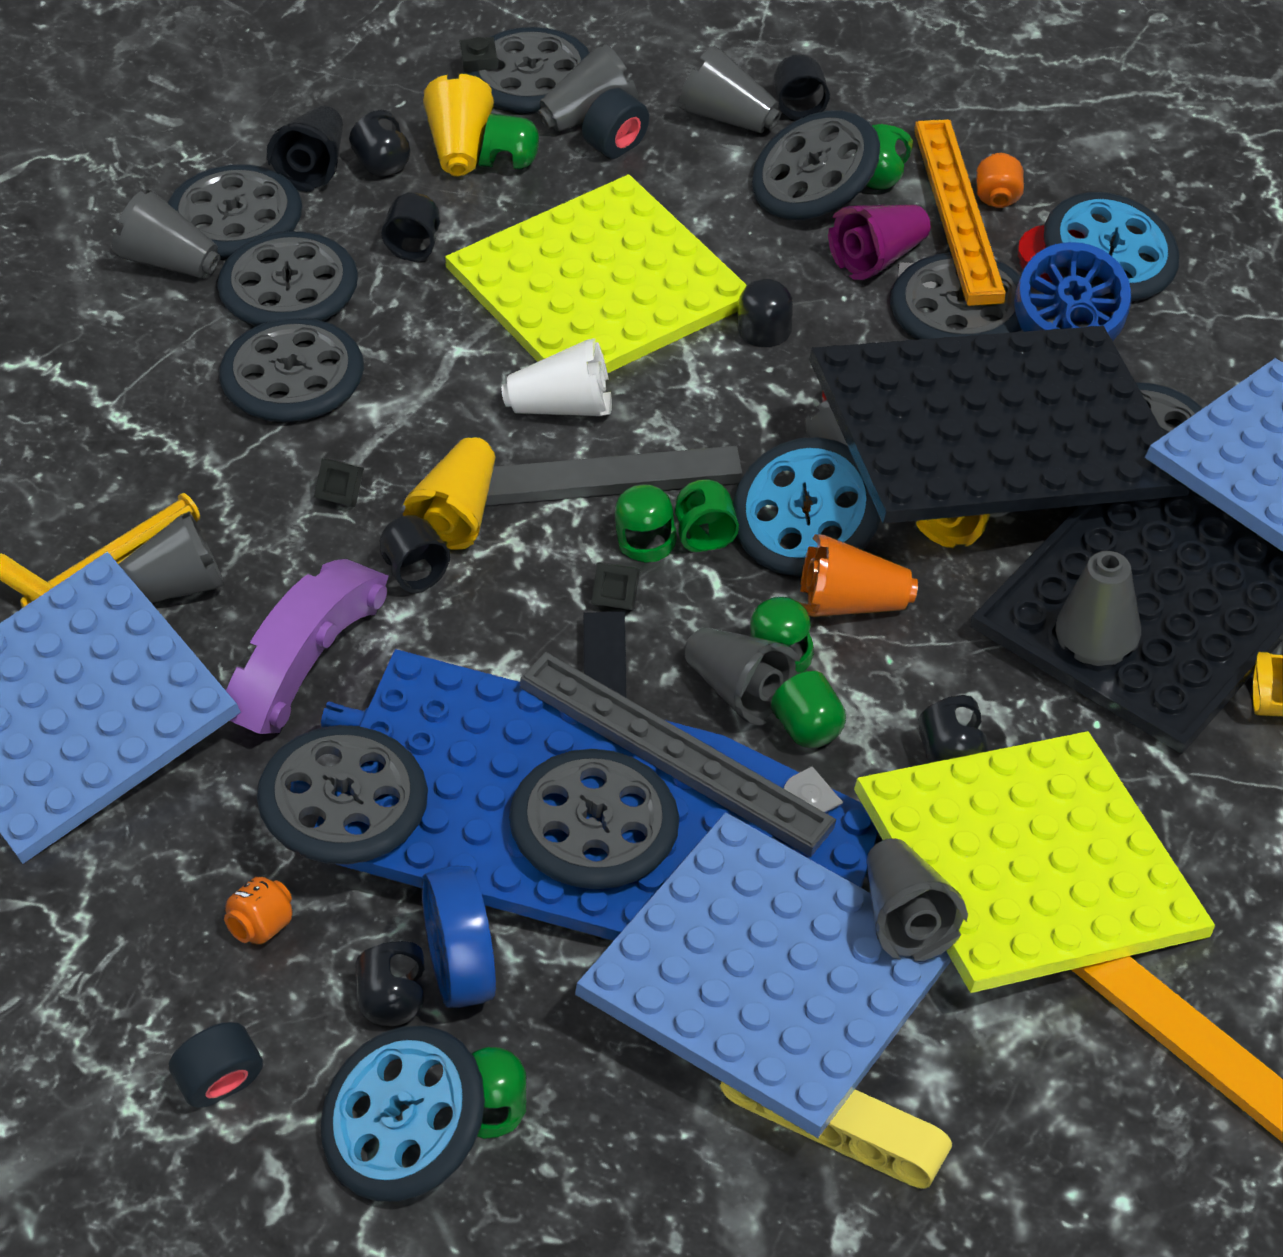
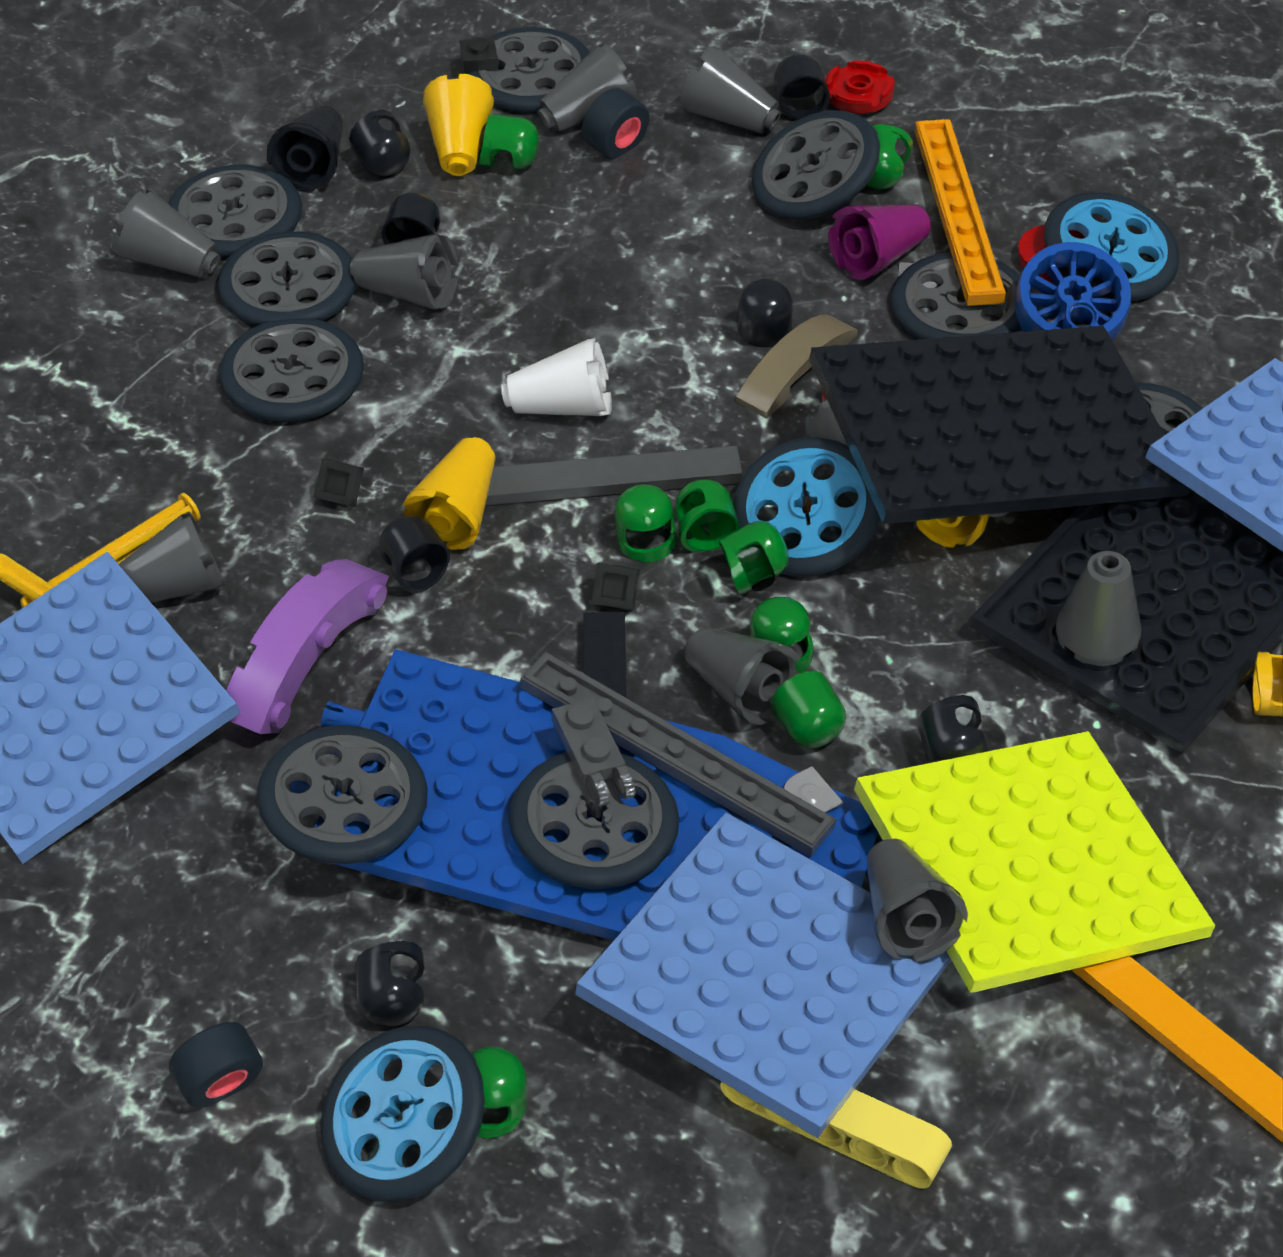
(258, 910): orange head -> none
(409, 270): none -> dark grey cone
(458, 936): blue piece -> none
(592, 749): none -> dark grey hinge
(599, 270): neon yellow plate -> none
(754, 554): none -> green helmet
(788, 360): none -> dark tan slope
(853, 581): orange cone -> none
(860, 87): none -> red plate
(1000, 180): orange head -> none

